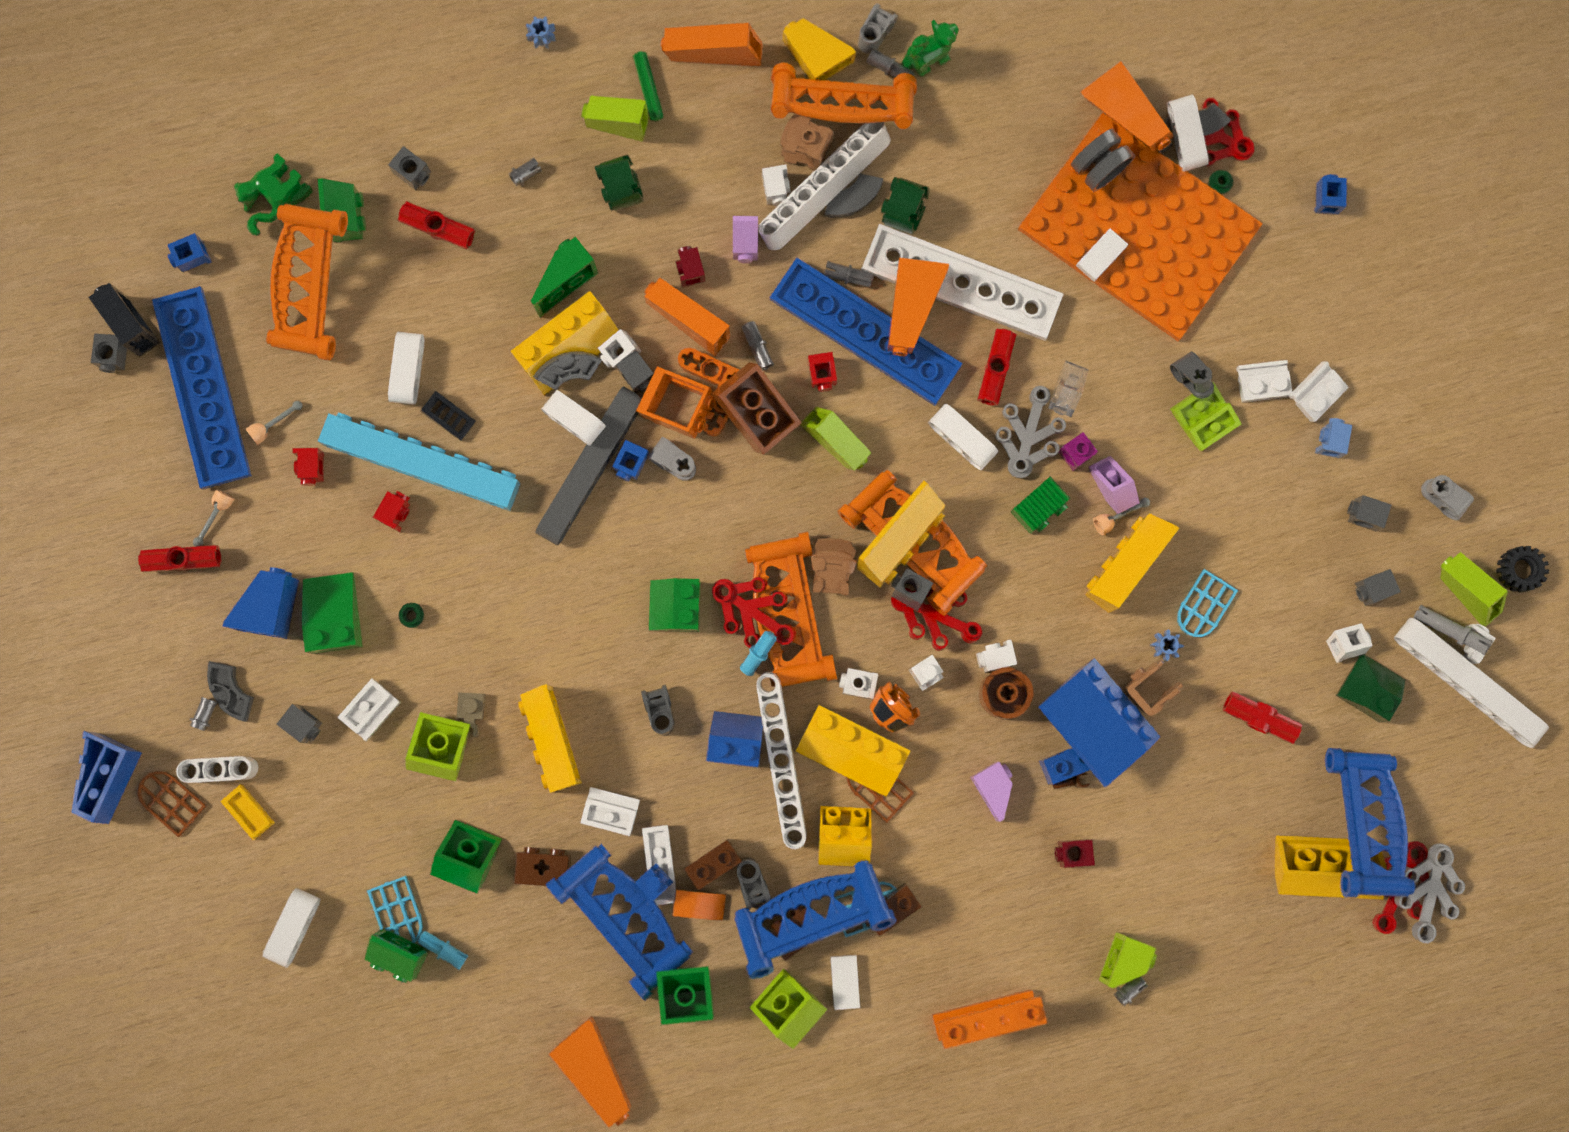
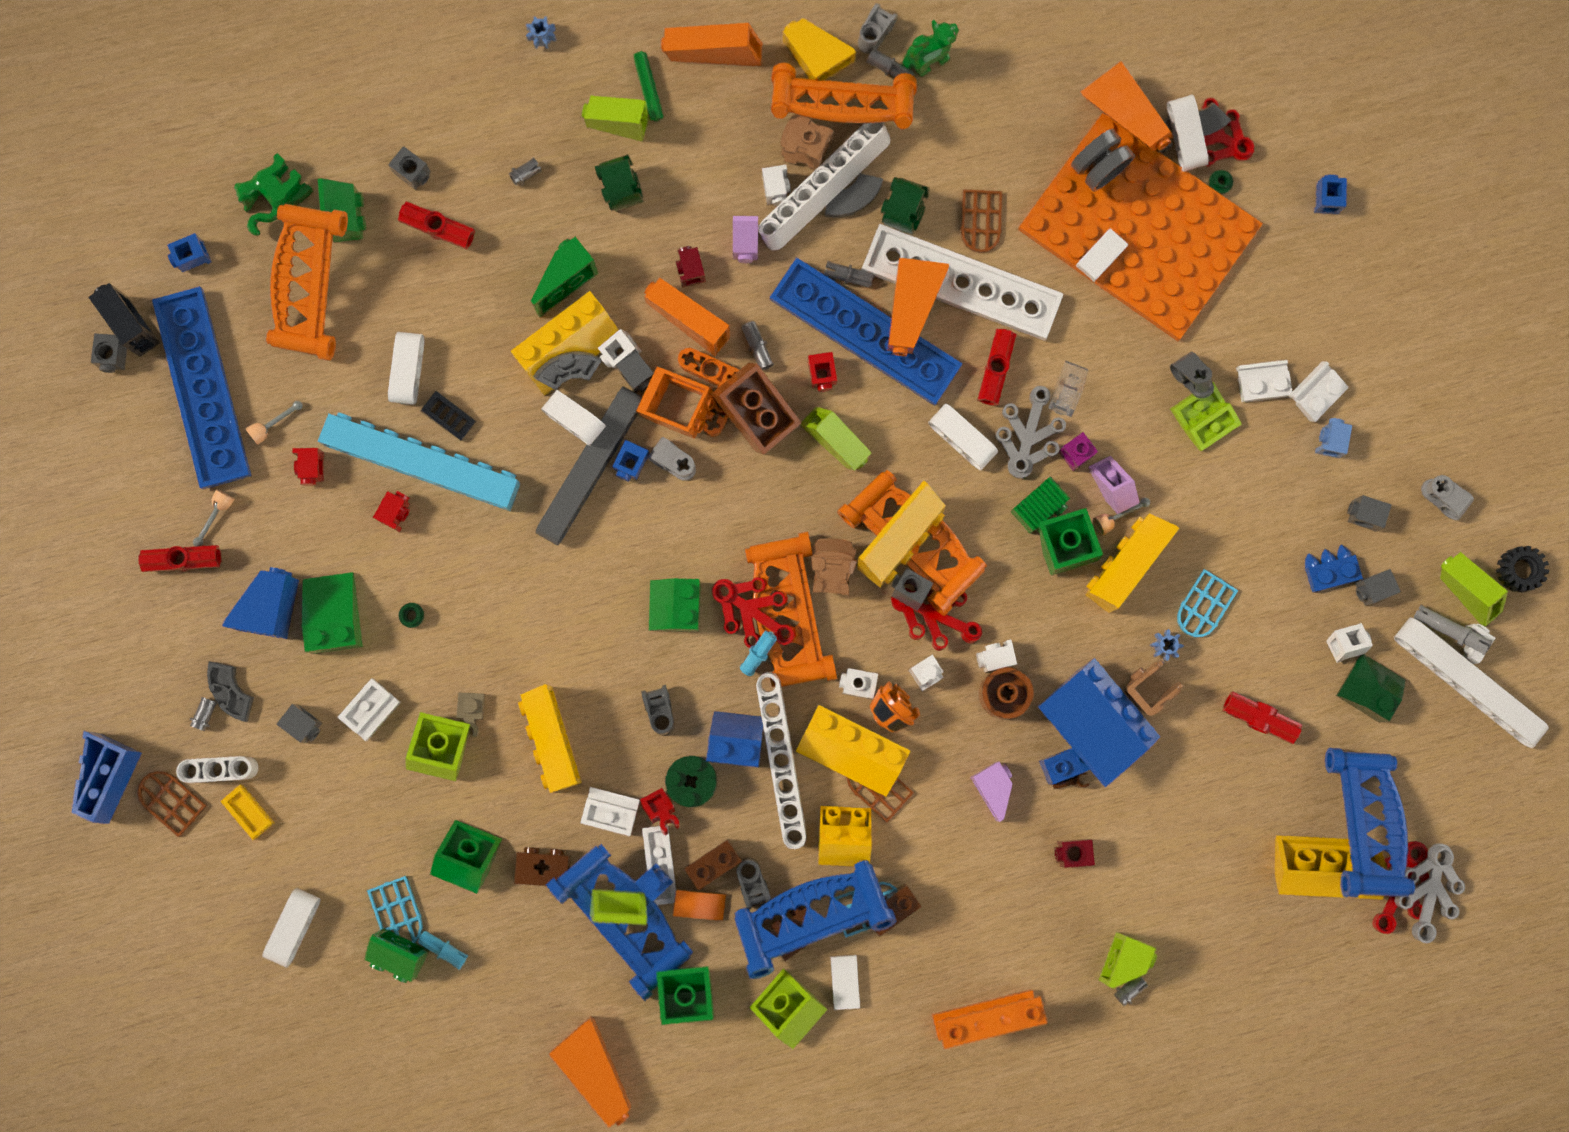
(618, 907): none -> lime tile
(660, 808): none -> red plate
(676, 780): none -> dark green brick
(974, 211): none -> dark orange window
(1069, 541): none -> green slope
(1332, 571): none -> blue plate

